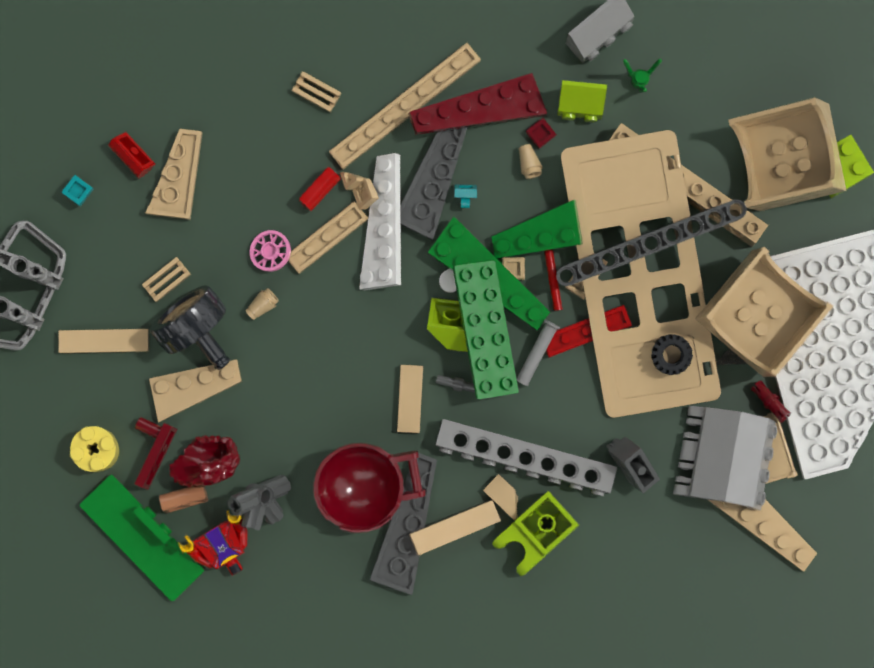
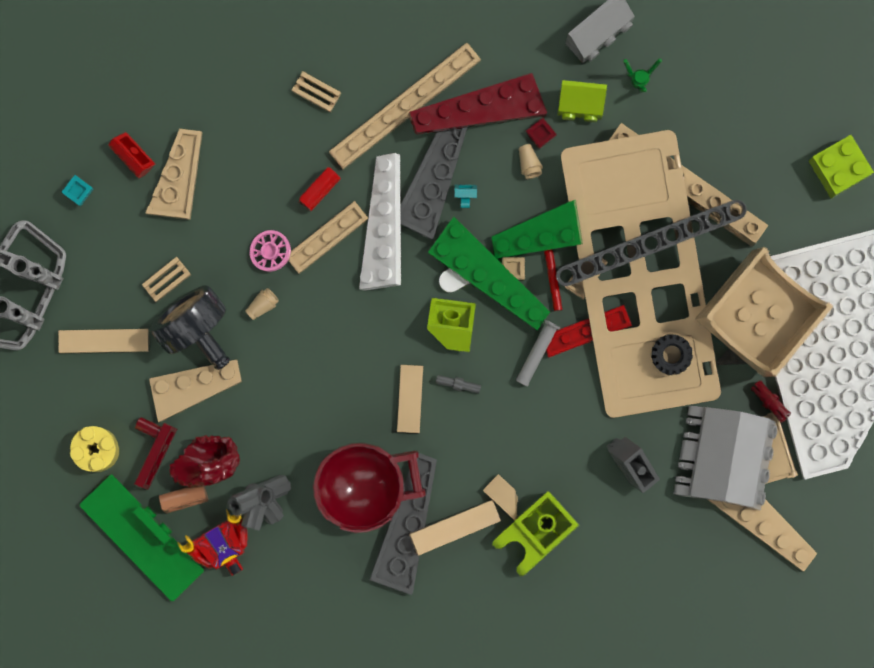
(362, 188): tan slope -> none
(485, 329): green bracket -> none
(604, 472): light grey brick -> none
(789, 154): tan container -> none

